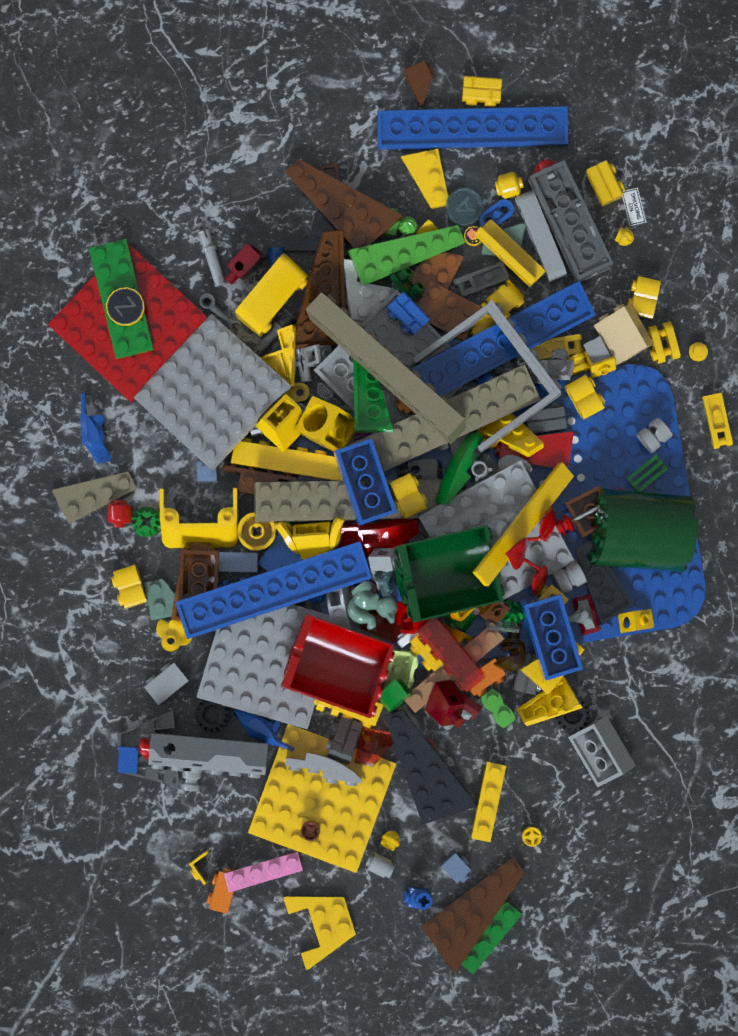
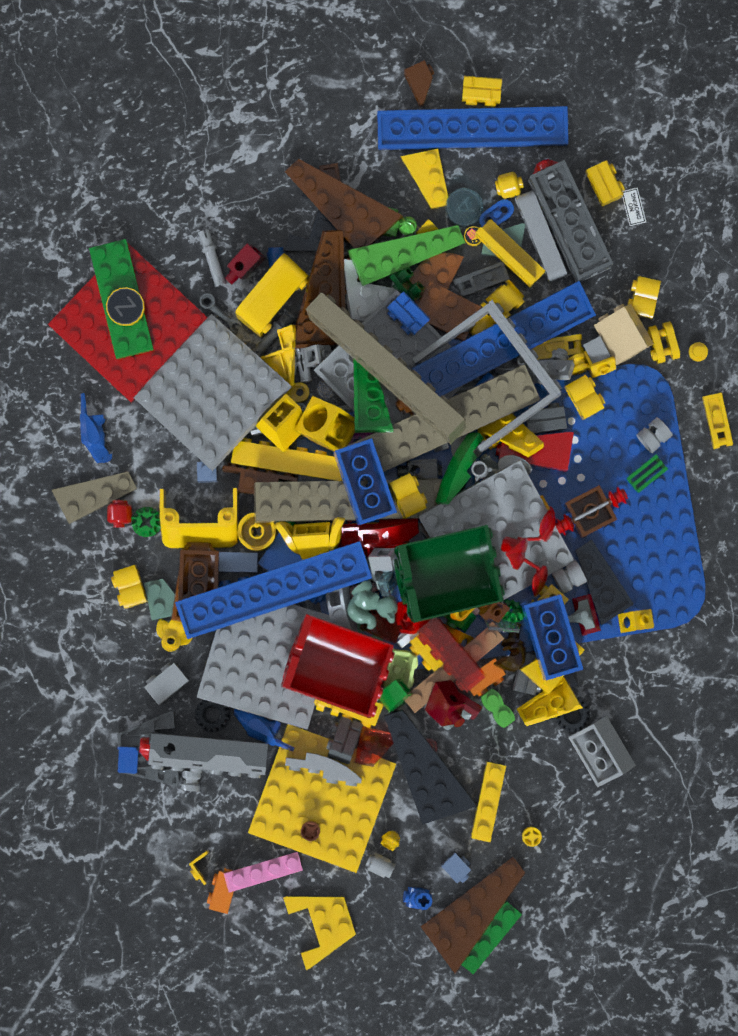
(523, 523): yellow tile -> none
(624, 236): yellow plate -> none
(644, 530): dark green cylinder -> none

